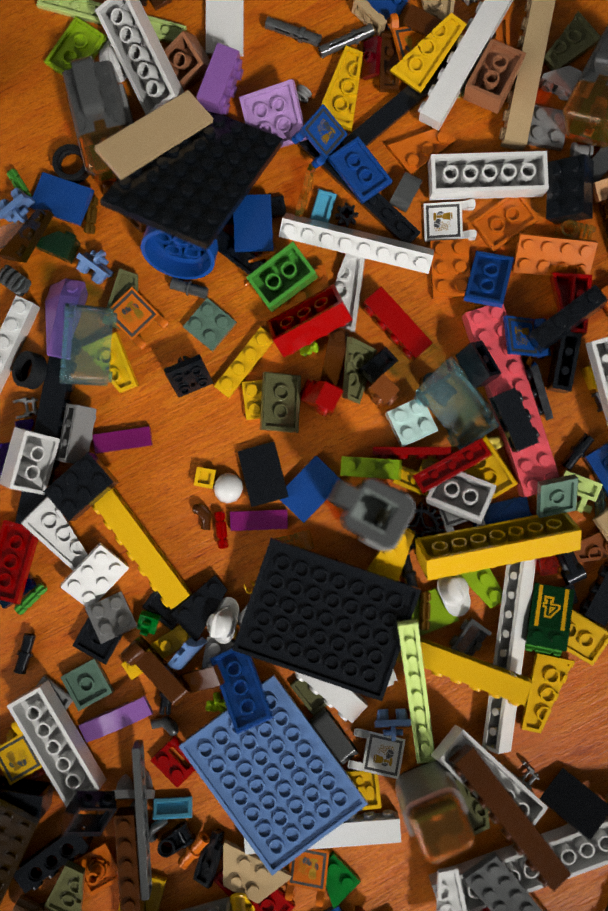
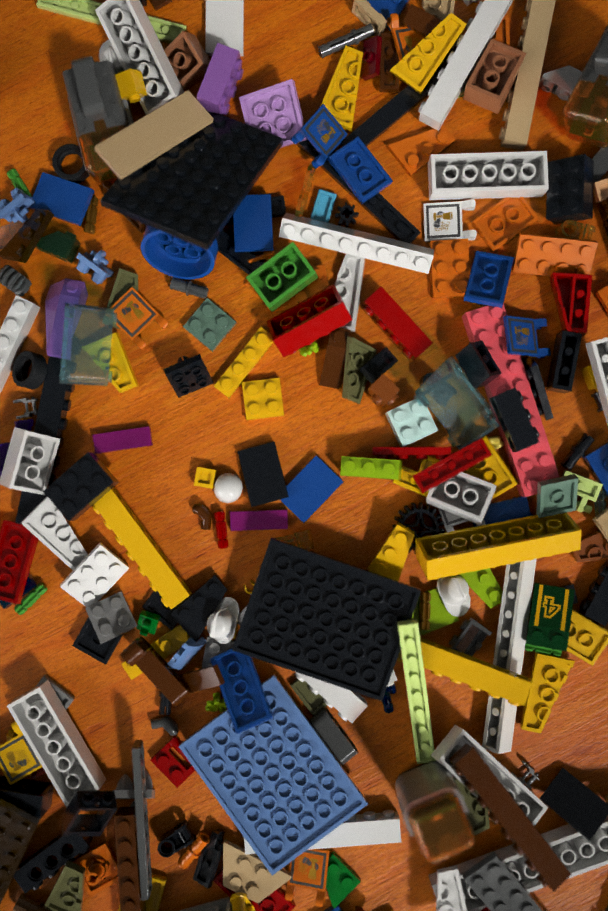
(24, 653): black pin -> none
(75, 43): lime tile -> none
(76, 433): light grey brick -> none
(87, 684): sand green plate -> none
(115, 719): medium lavender slope -> none
(131, 85): none -> yellow brick
(154, 827): dark grey arm -> none
(172, 808): medium azure tile -> none
(280, 402): olive tile -> none
(292, 31): dark grey pin -> none
(303, 93): light grey bush -> none
(321, 396): red wedge -> none
(369, 787): yellow plate -> none
(373, 512): dark grey piece -> none
(380, 754): white flag -> none
(387, 701): none -> arm
(401, 721): medium blue hips -> none
(405, 191): dark grey beam -> none
(409, 573): black pin -> none
(547, 128): light grey plate -> none
(547, 565): clear red brick -> none
(568, 318): black brick -> none
(571, 570): black piece -> none
(573, 43): olive wing -> none
(578, 149): light grey bush -> none

